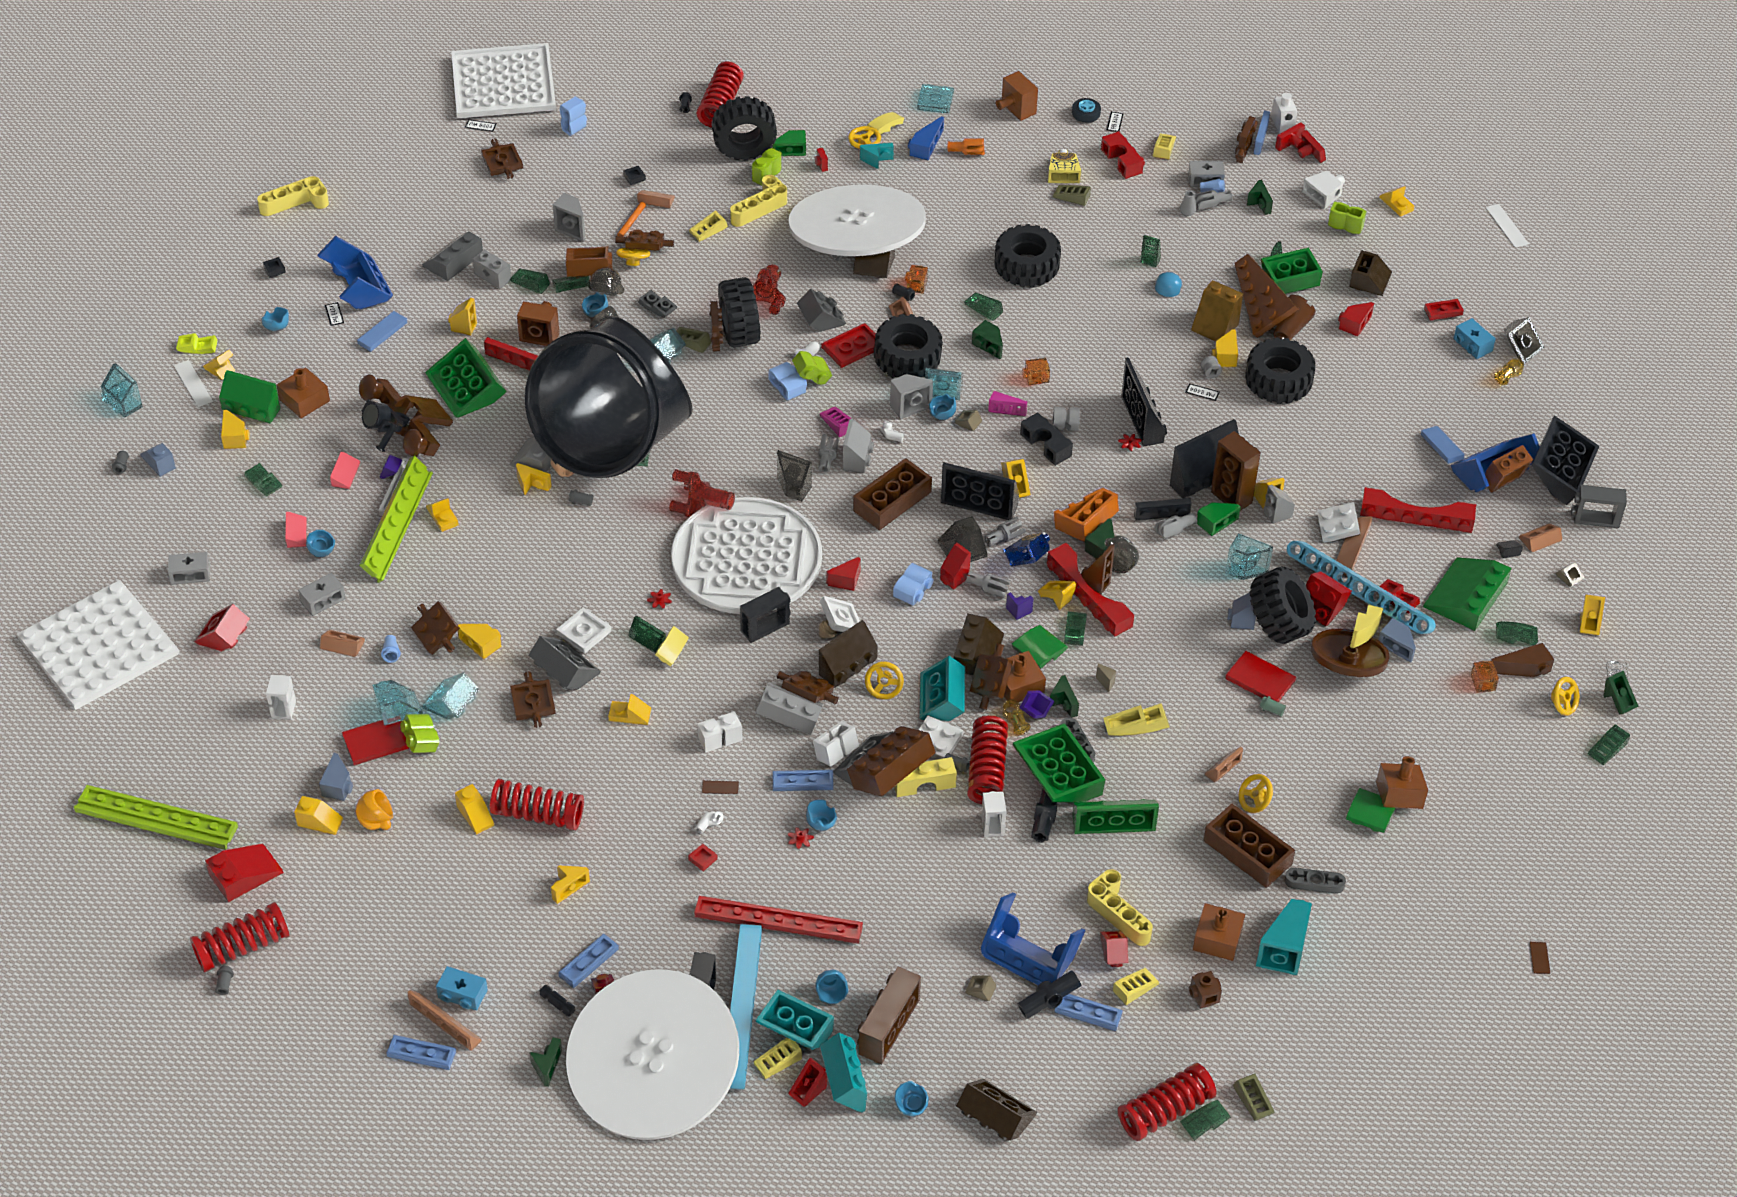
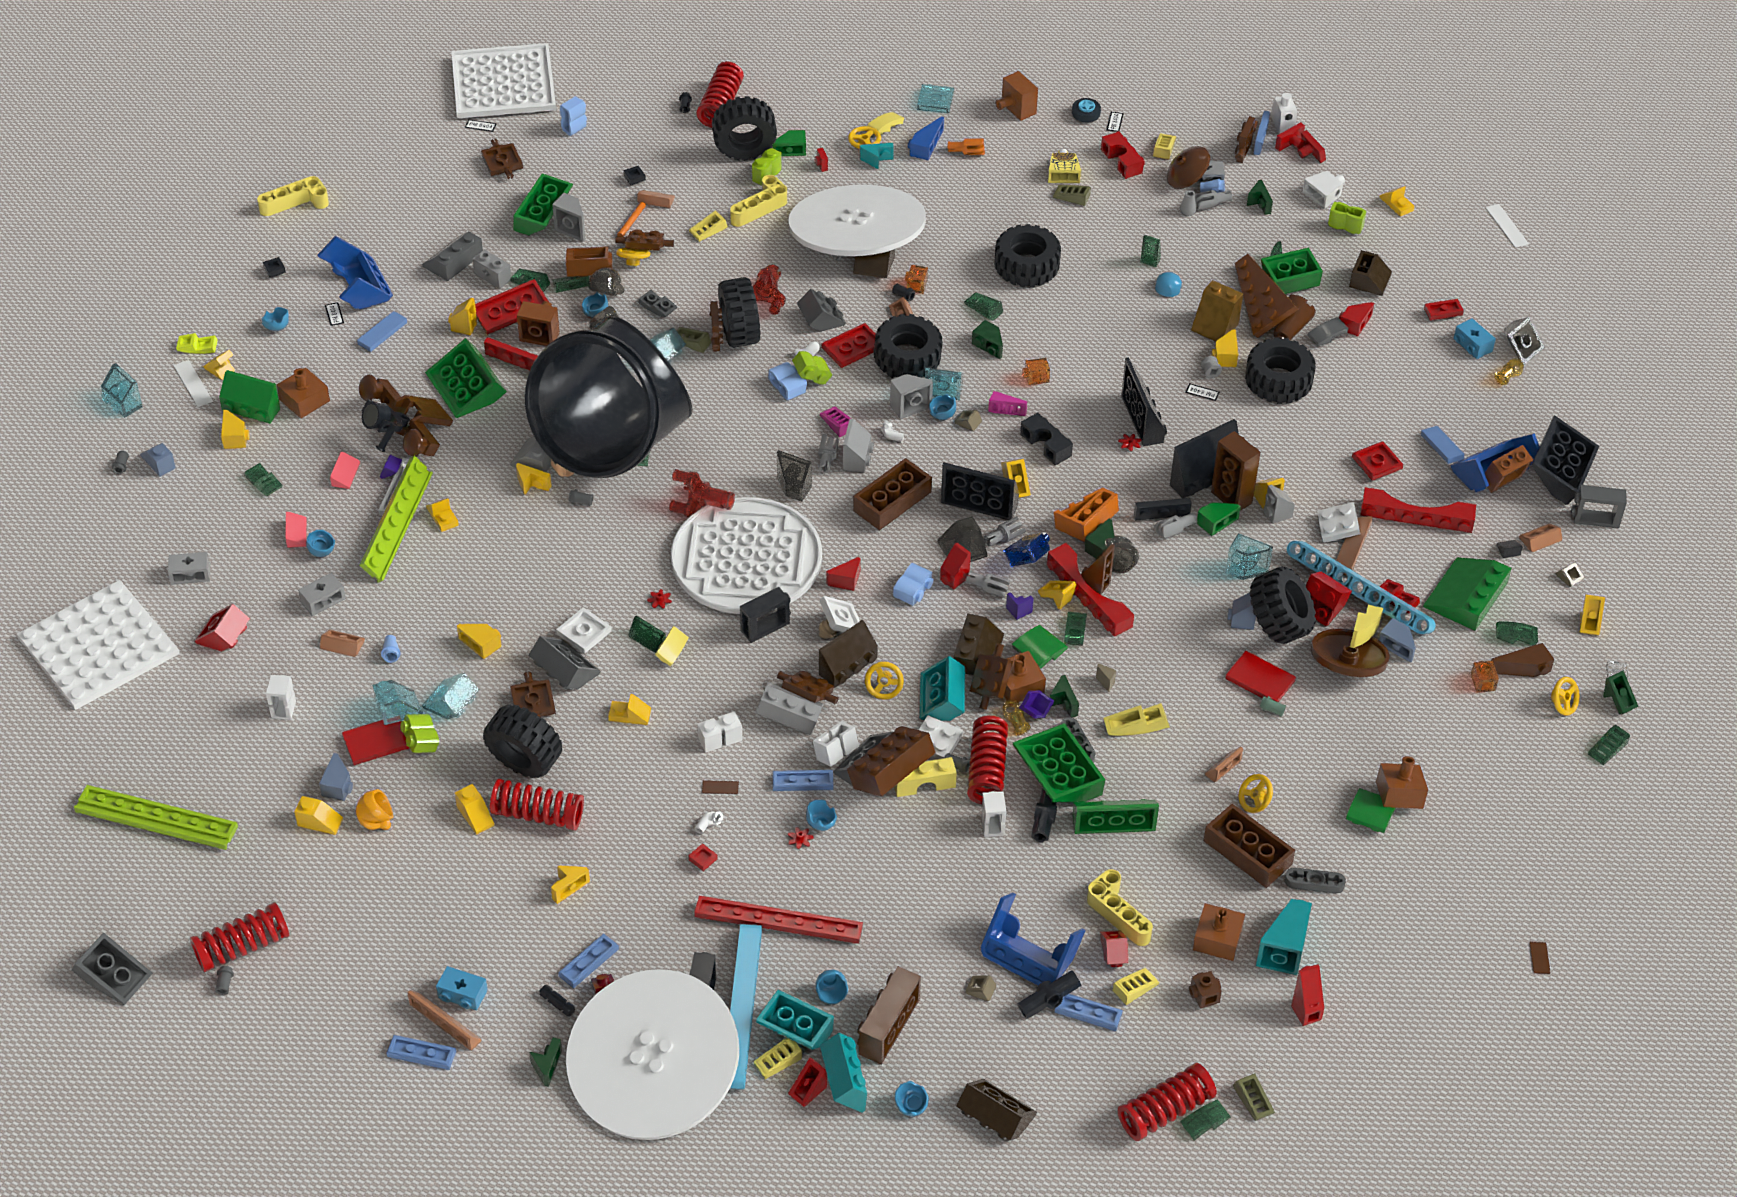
(111, 969): none -> dark grey slope
(242, 869): red slope -> none
(435, 628): reddish brown plate -> none
(503, 308): none -> red plate
(522, 741): none -> black tyre
(537, 207): none -> green slope
(1066, 418): light grey wheel -> none
(1188, 167): none -> reddish brown dish
(1308, 995): none -> red slope
(1326, 331): none -> dark grey slope
(1377, 460): none -> red plate

